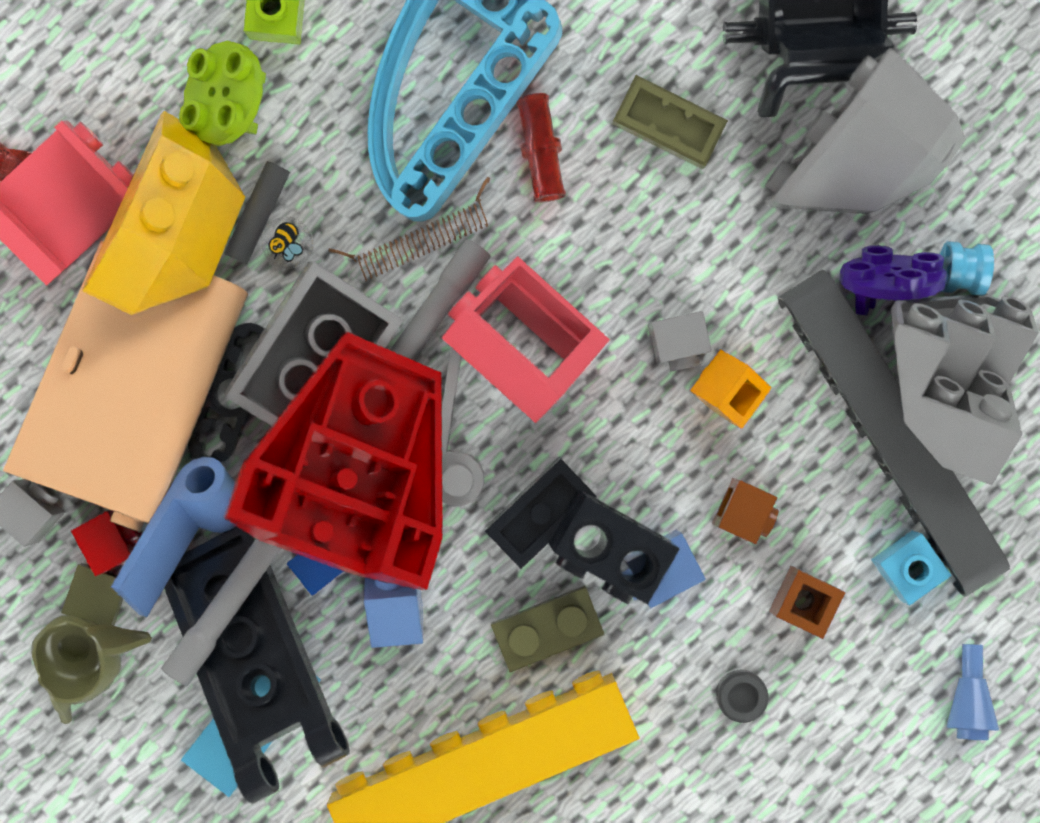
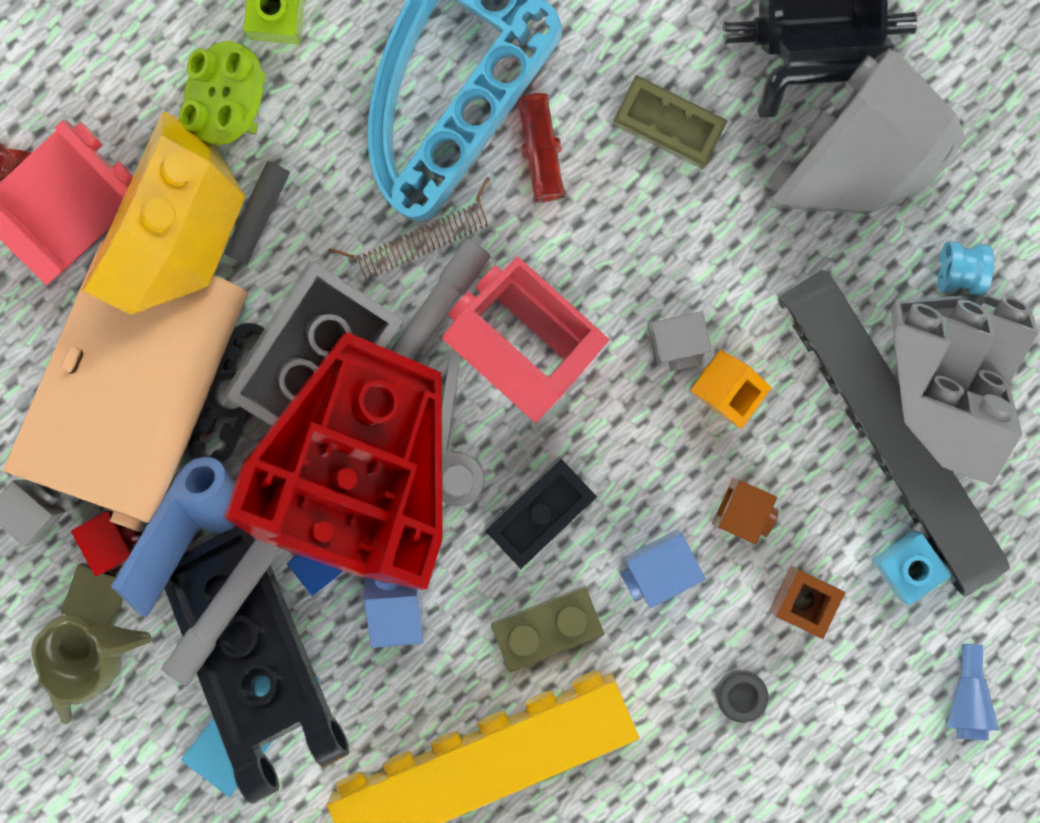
(287, 242): tile -> none
(618, 538): black brick -> none
(892, 276): dark purple plate -> none

